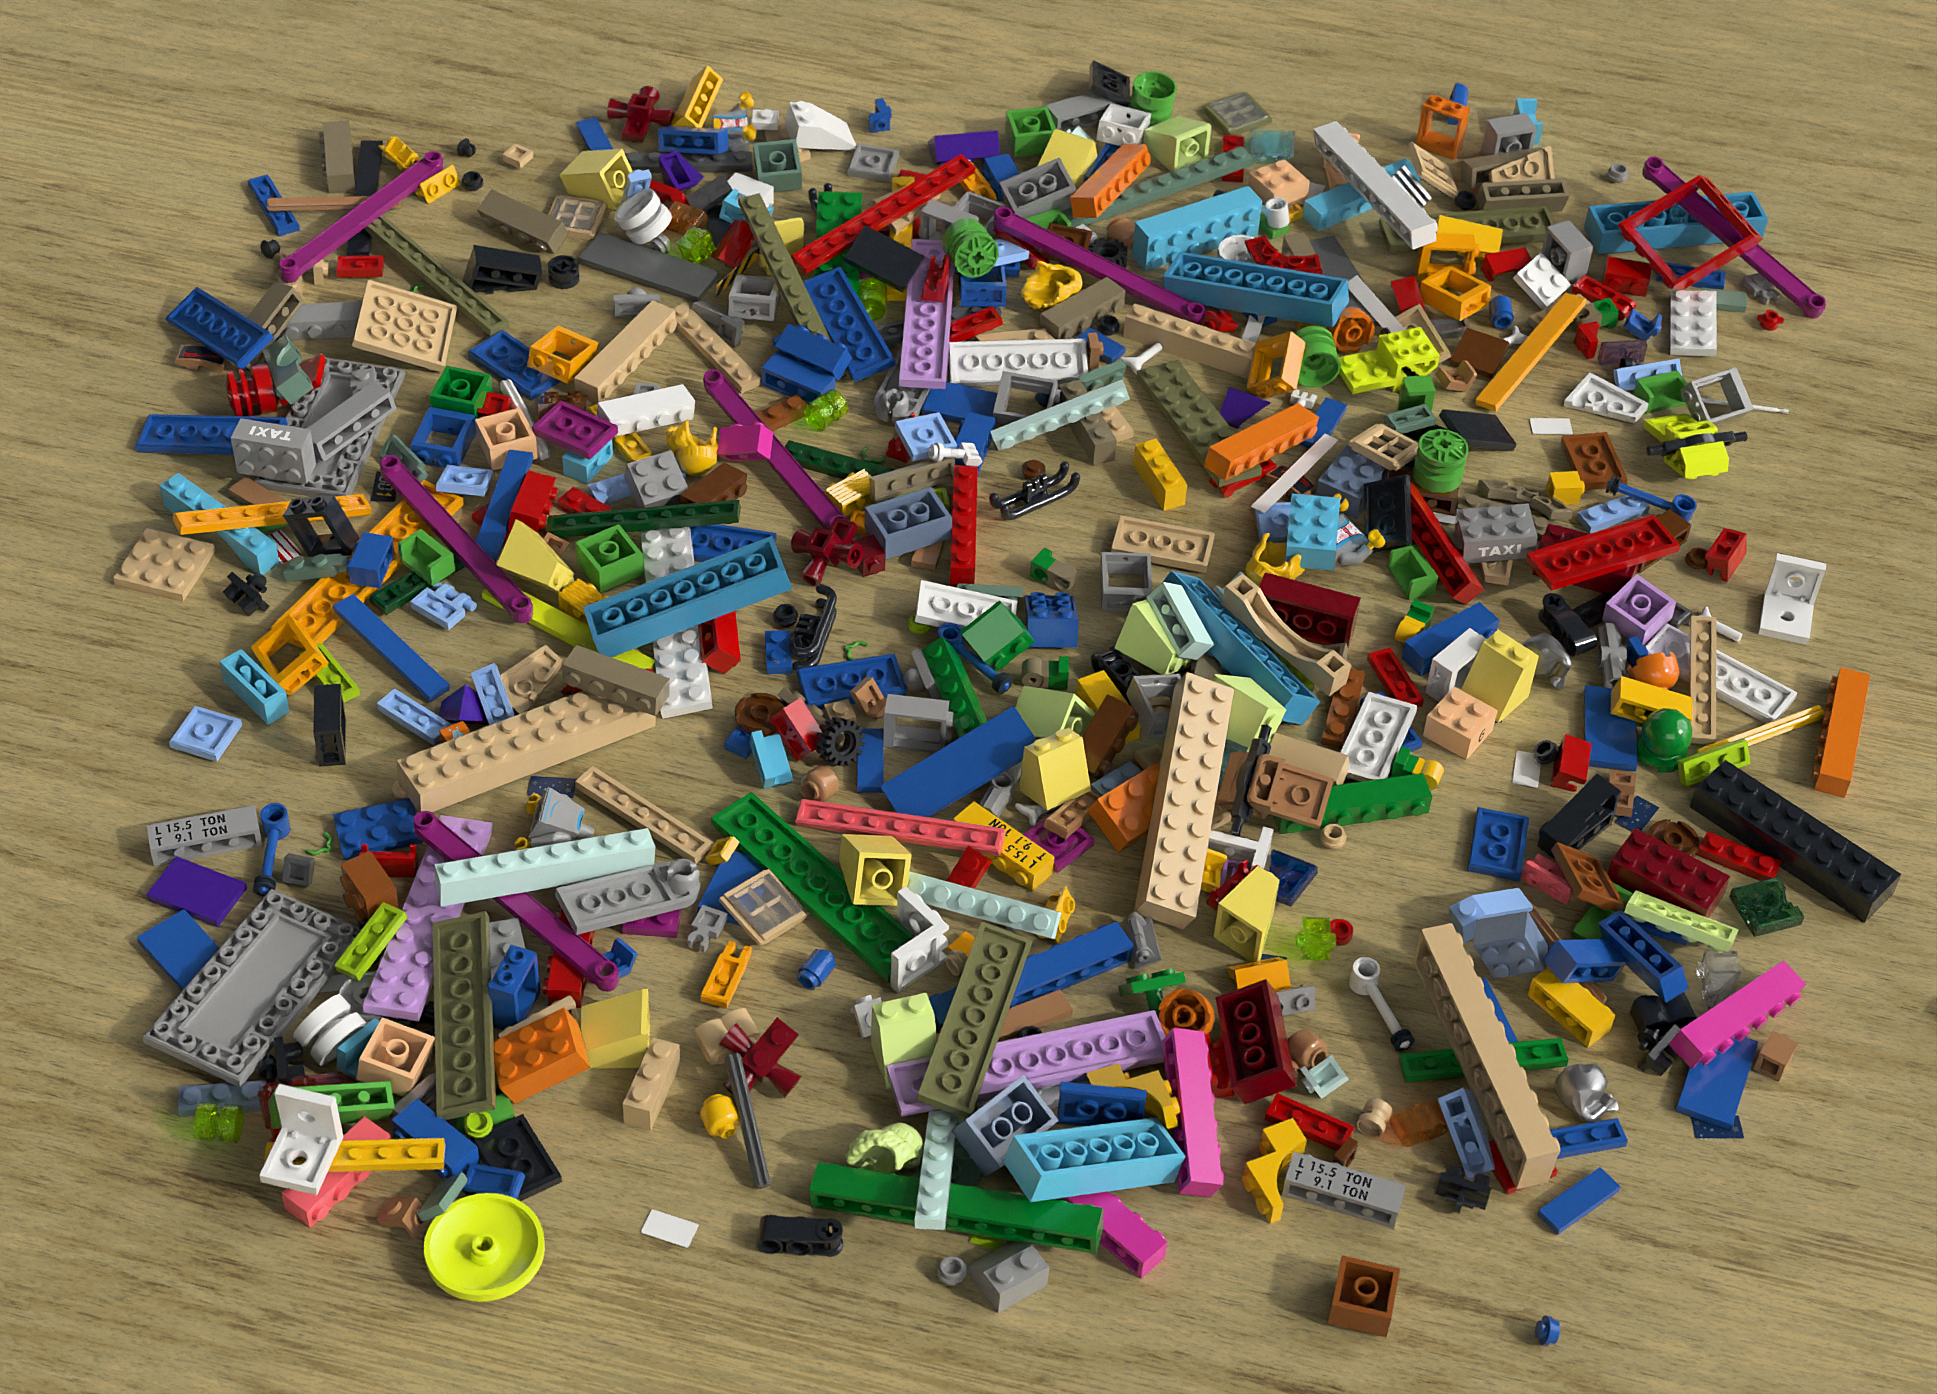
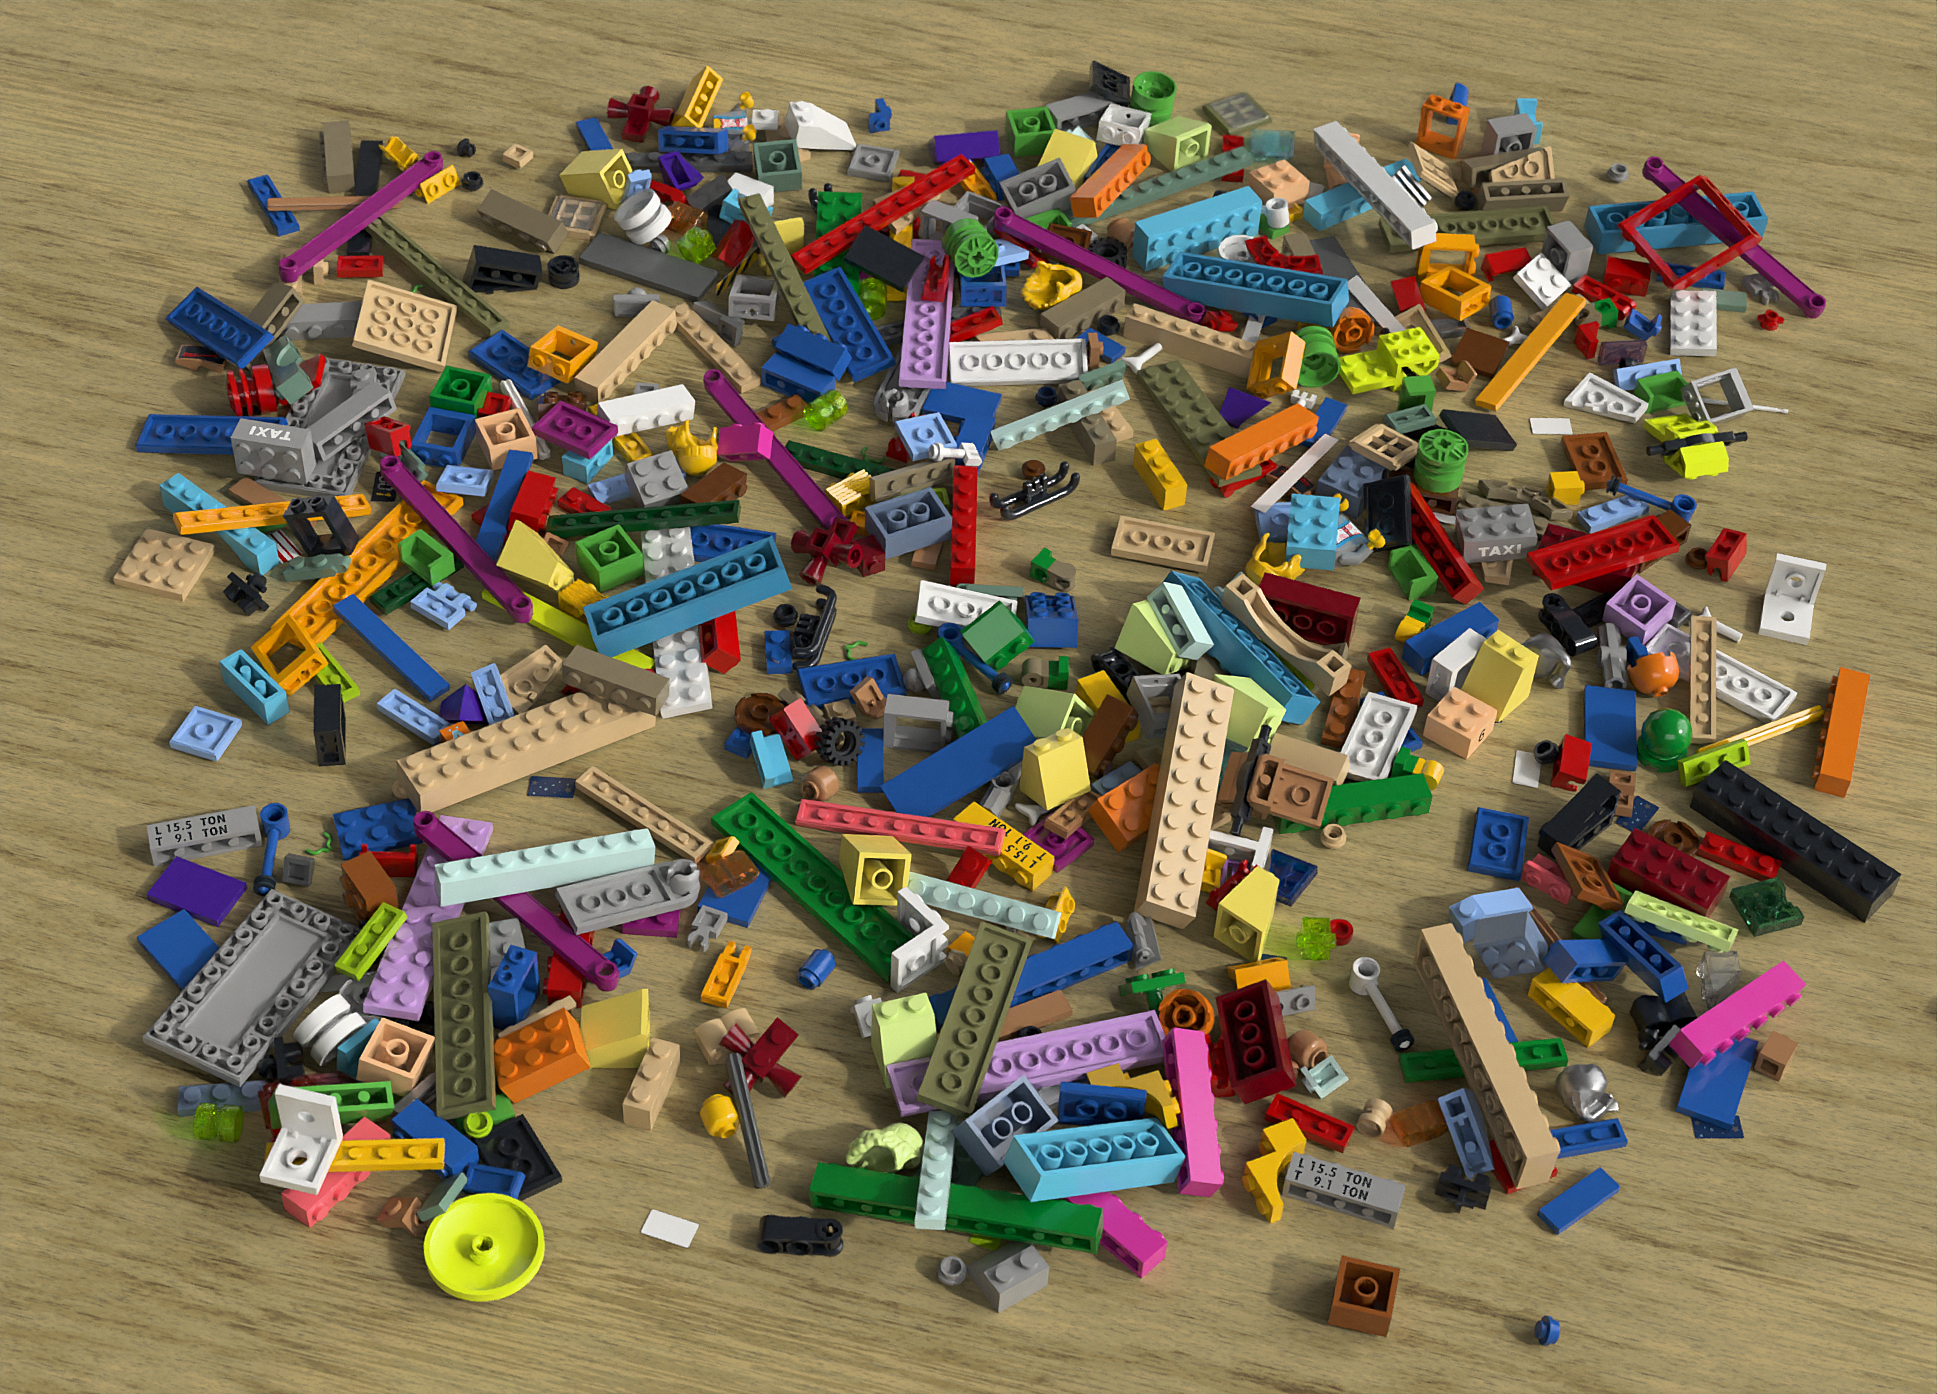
(269, 248): black piece -> none
(370, 560): blue brick -> none
(385, 435): none -> red hinge
(554, 820): light grey torso -> none
(730, 873): none -> clear orange beam
(764, 907): clear piece -> none
(1022, 382): light grey window -> none
(1120, 598): light grey window -> none
(1346, 1153): reddish brown tile -> none
(1486, 236): yellow brick -> none
(1638, 699): yellow brick -> none

